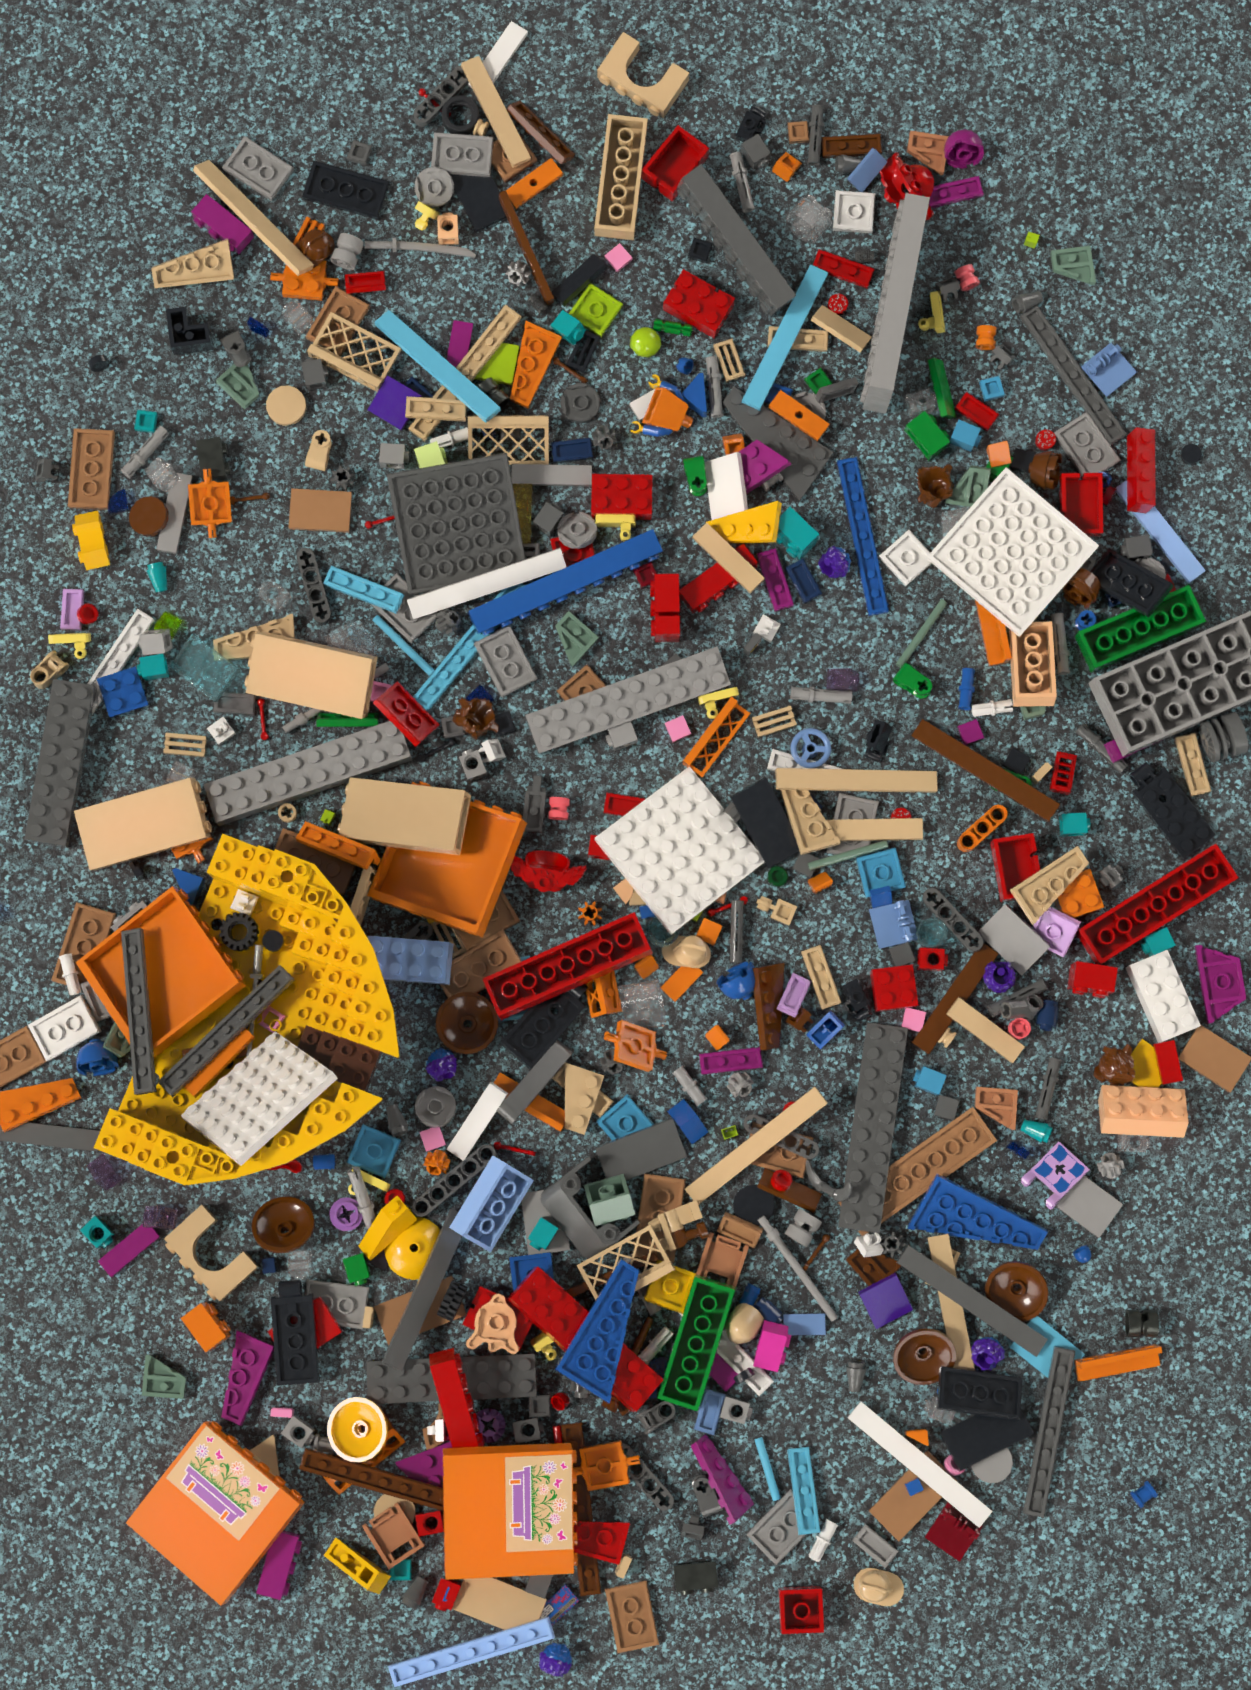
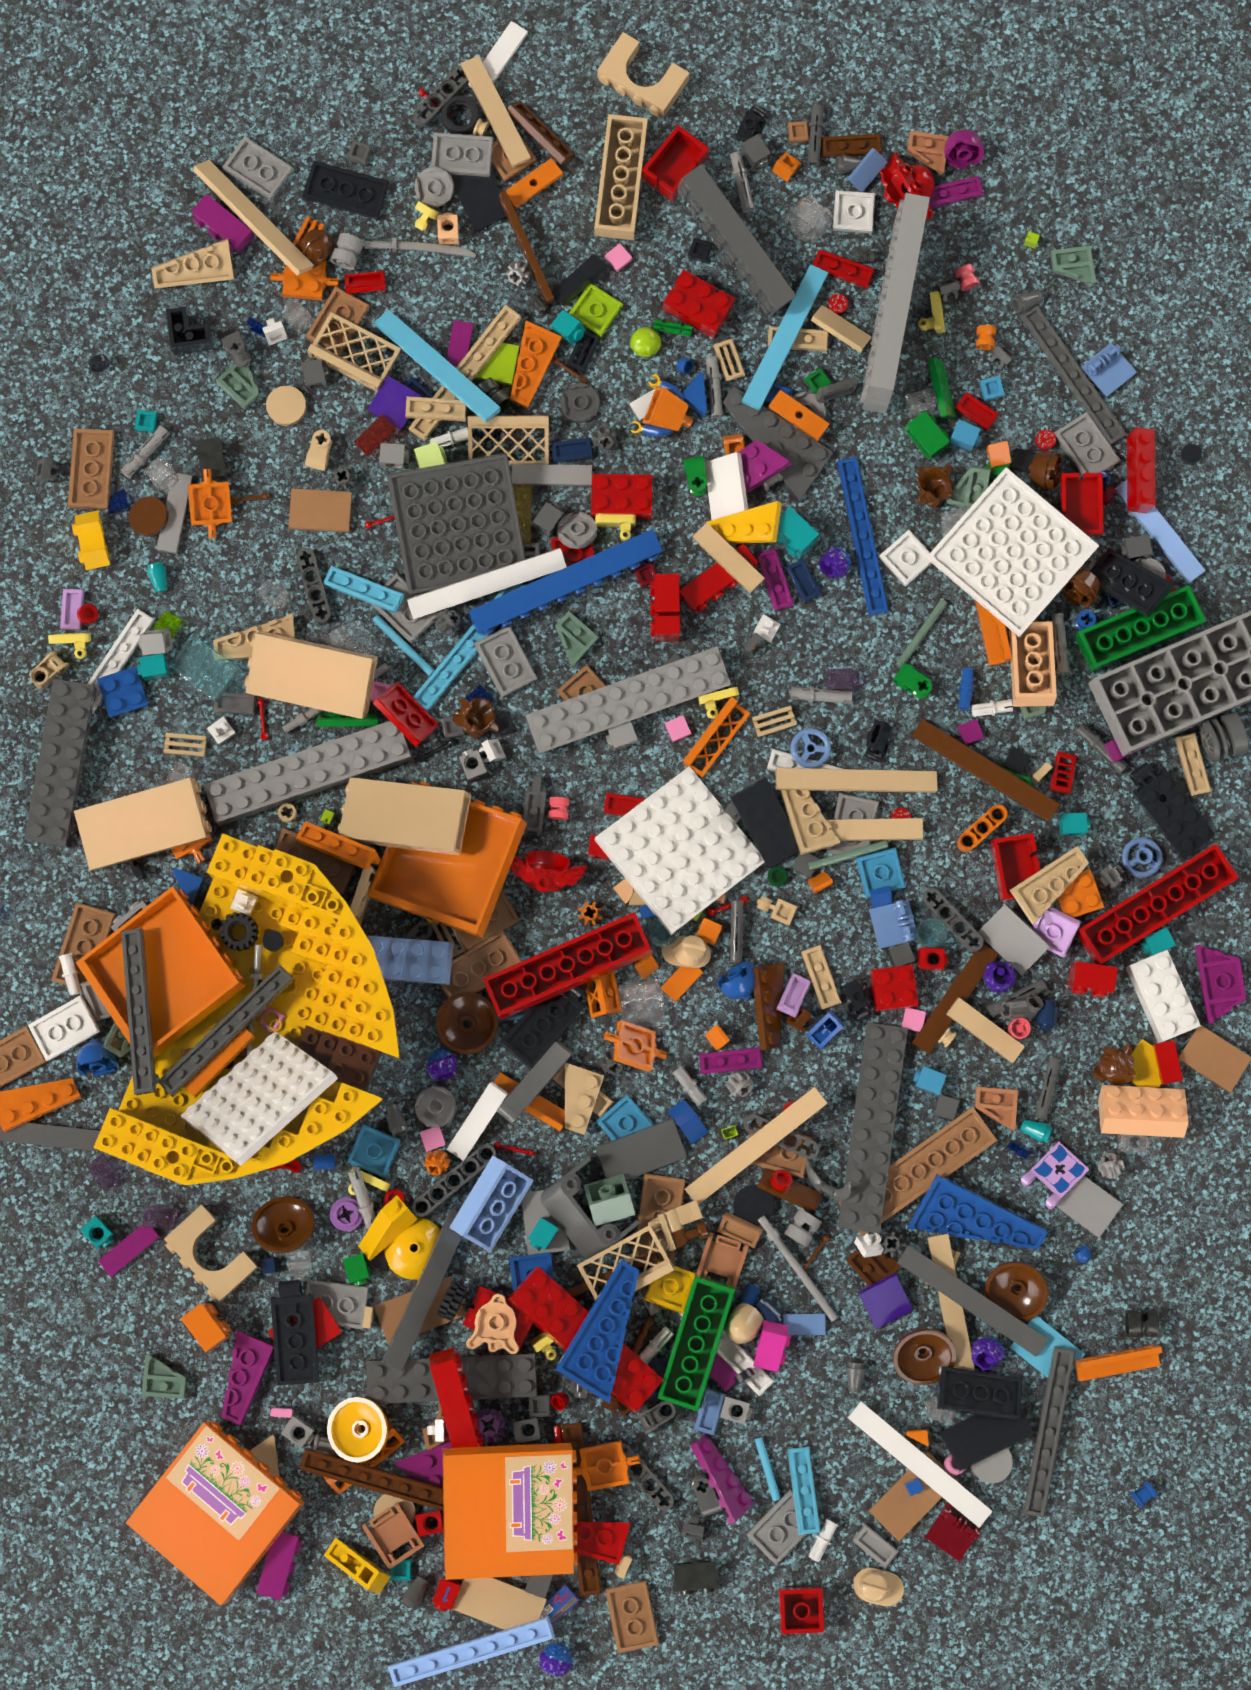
(274, 332): none -> white tile
(374, 435): none -> clear red tile
(1147, 852): none -> medium blue piece

